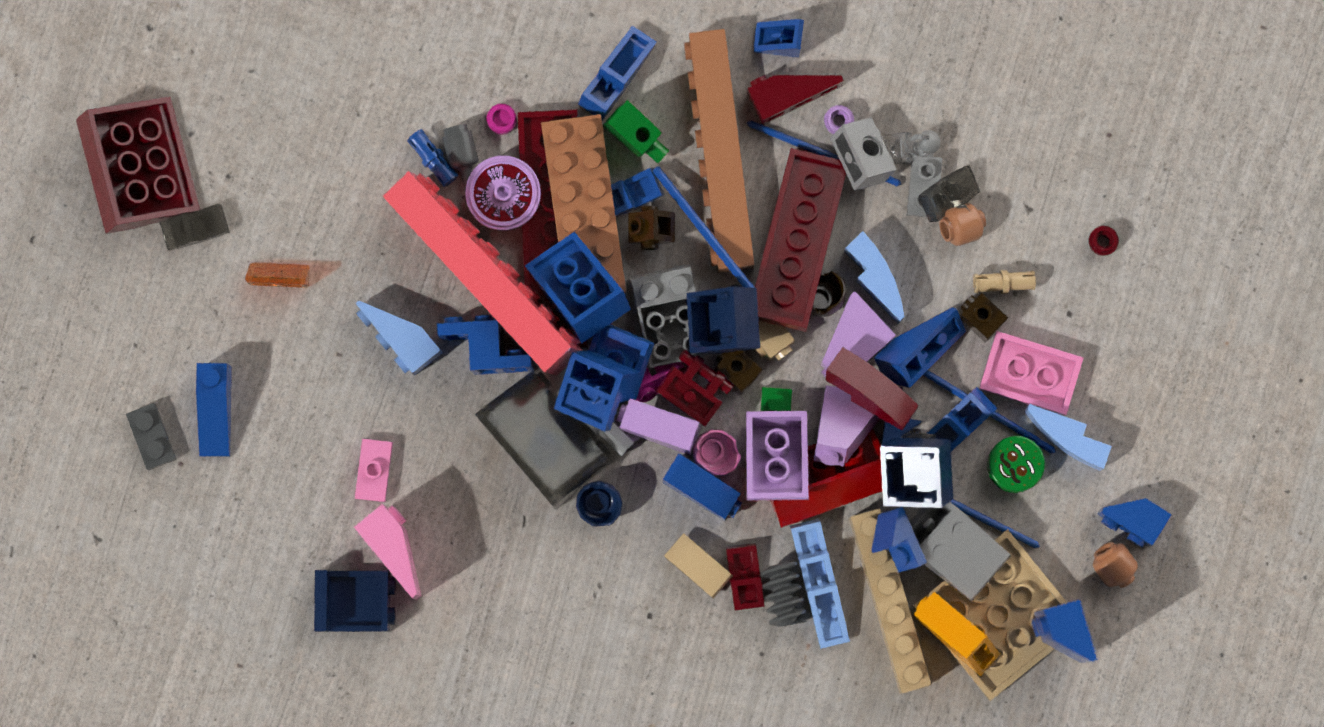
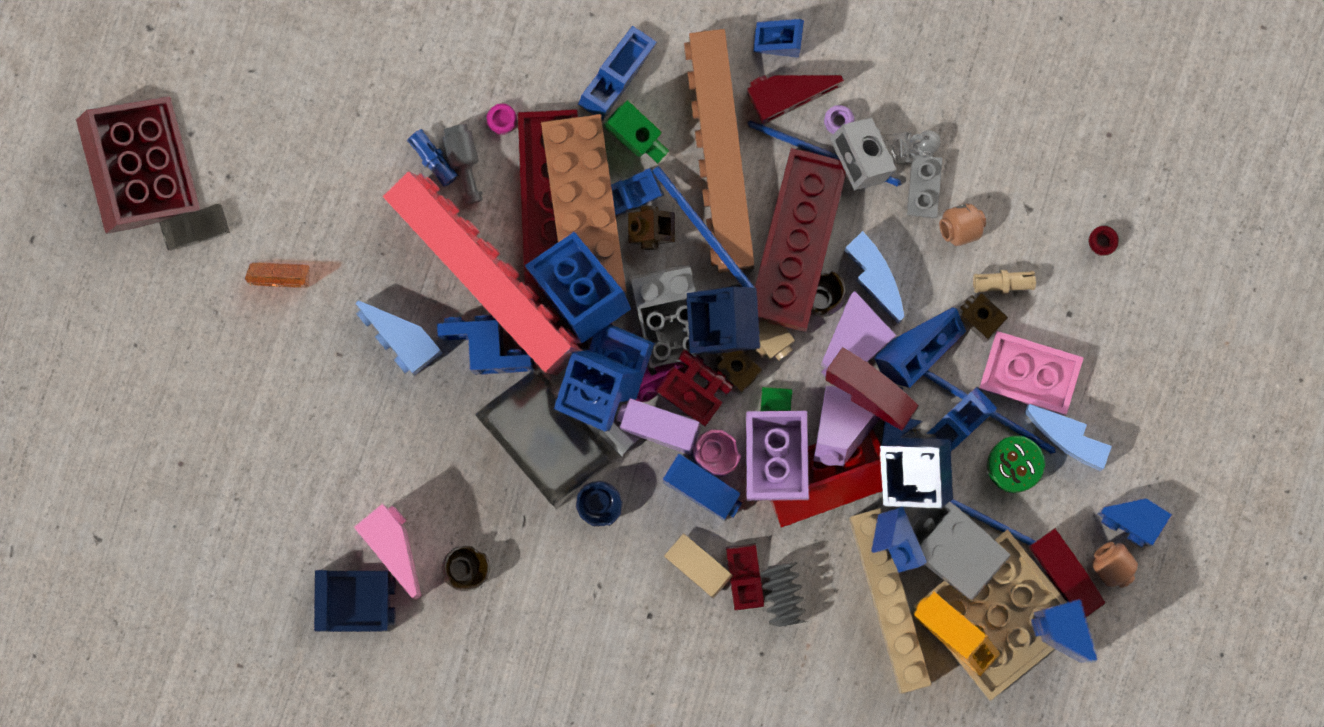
(151, 436): dark grey plate -> none
(214, 408): blue slope -> none
(373, 470): bright pink plate -> none
(465, 568): none -> dark brown hair
(503, 193): lavender shield -> none
(819, 583): light blue slope -> none
(949, 192): clear smoke slope -> none
(1066, 571): none -> dark red slope

